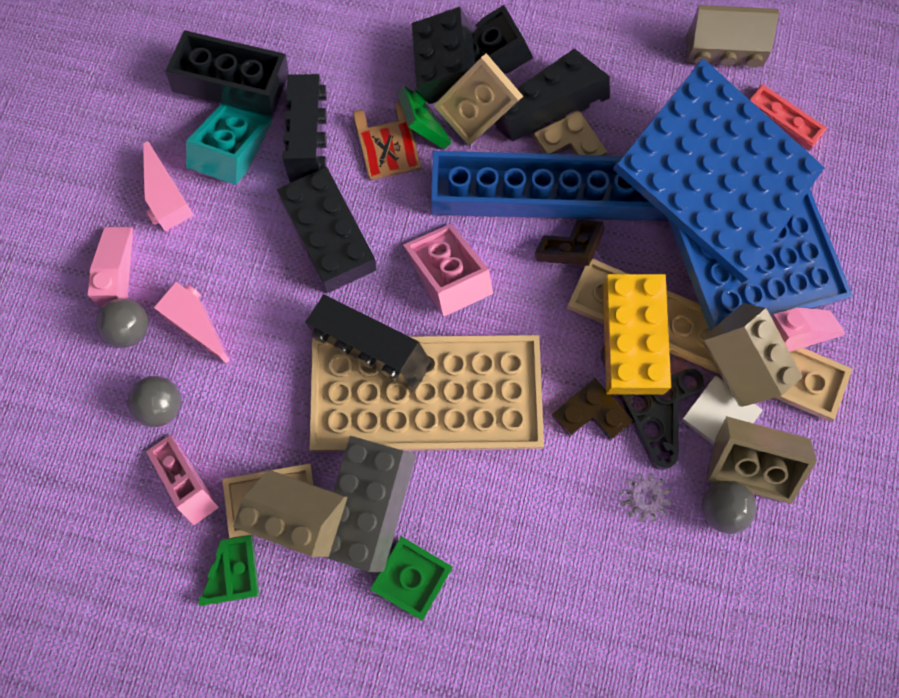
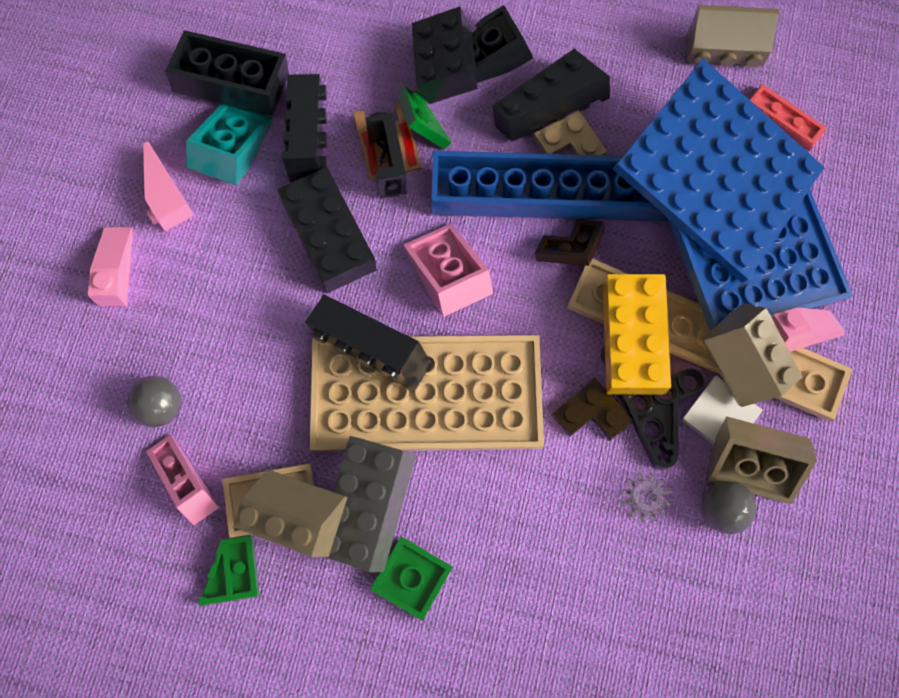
(122, 322): dark grey piece -> none
(188, 314): bright pink slope -> none
(392, 179): none -> black panel
(478, 99): tan plate -> none

